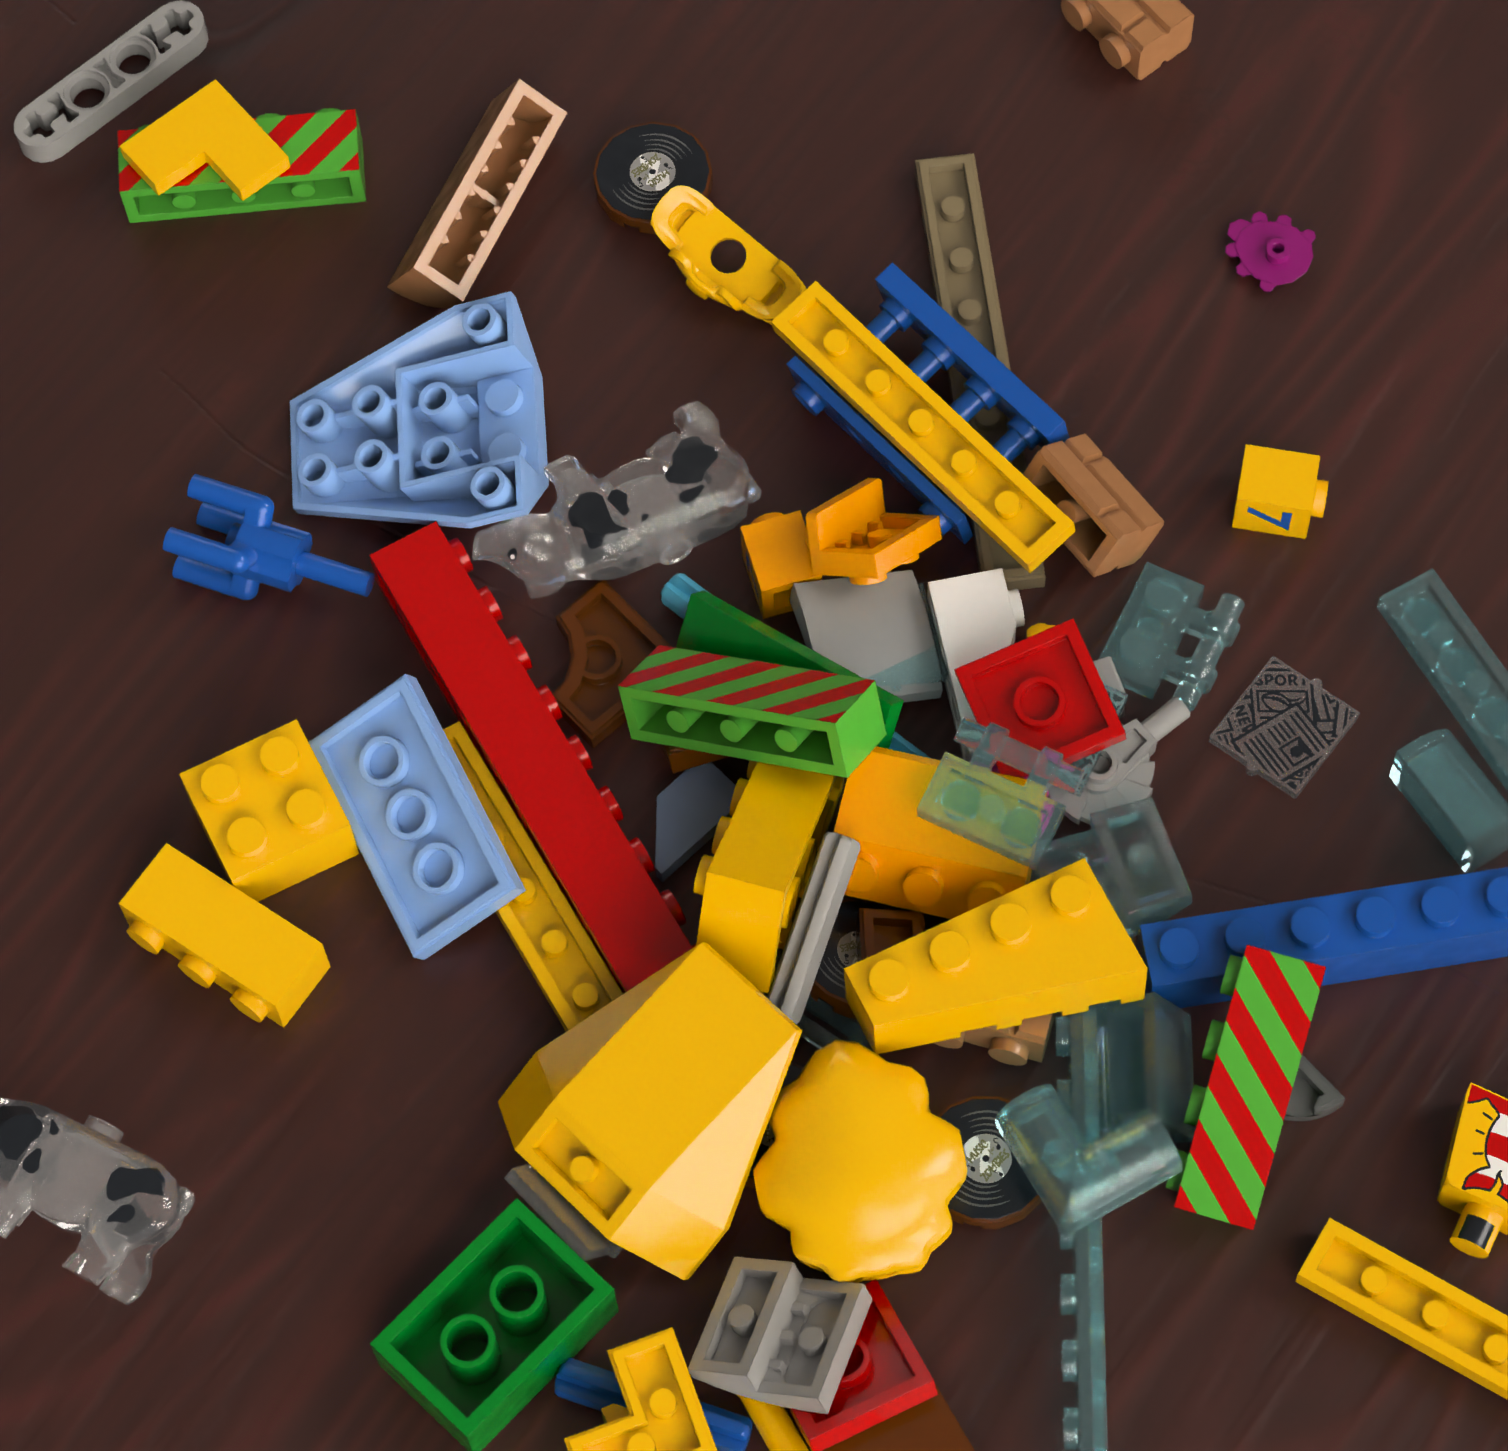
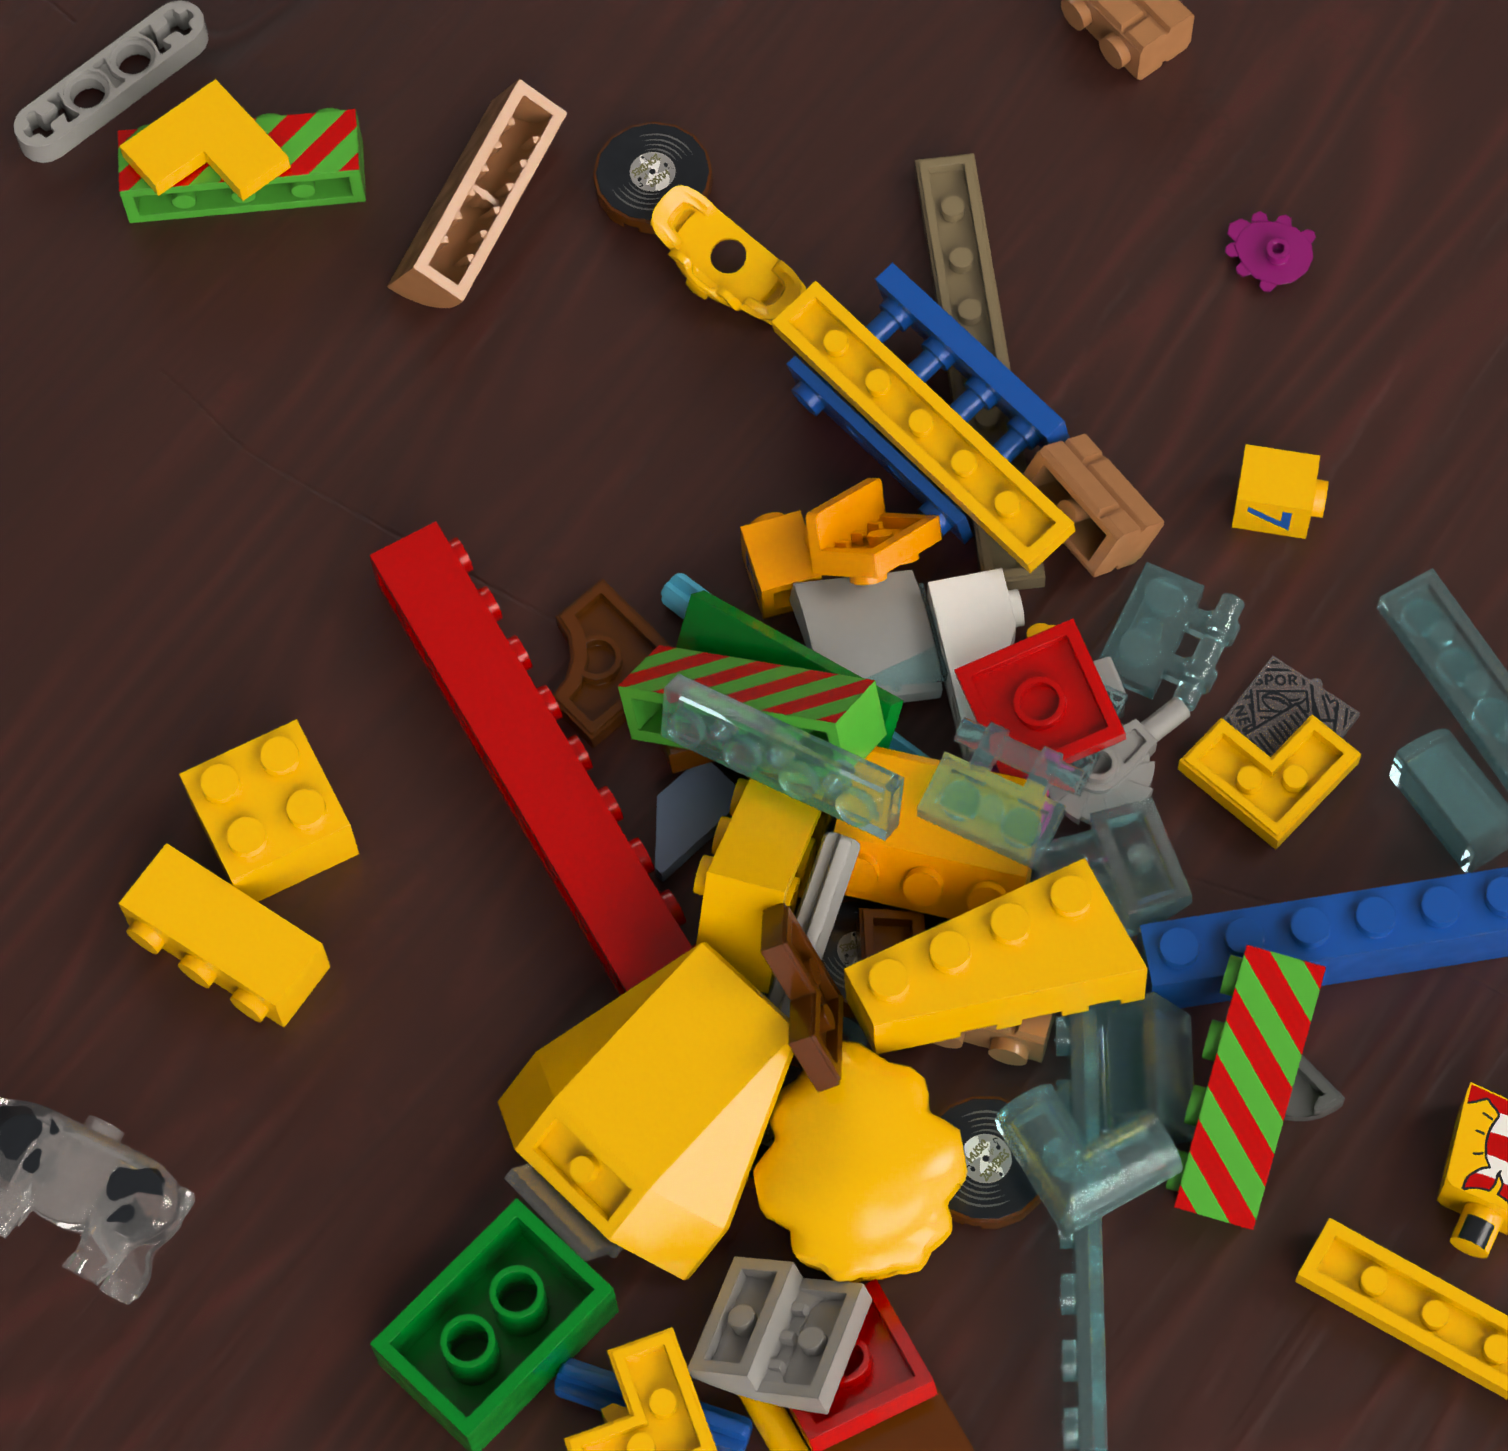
(254, 548): blue plant -> none
(416, 817): light blue tile -> none
(428, 426): light blue wedge -> none
(541, 917): yellow plate -> none
(633, 516): clear animal -> none
(782, 756): none -> clear light blue plate
(812, 993): none -> reddish brown tile
(1267, 791): none -> yellow tile

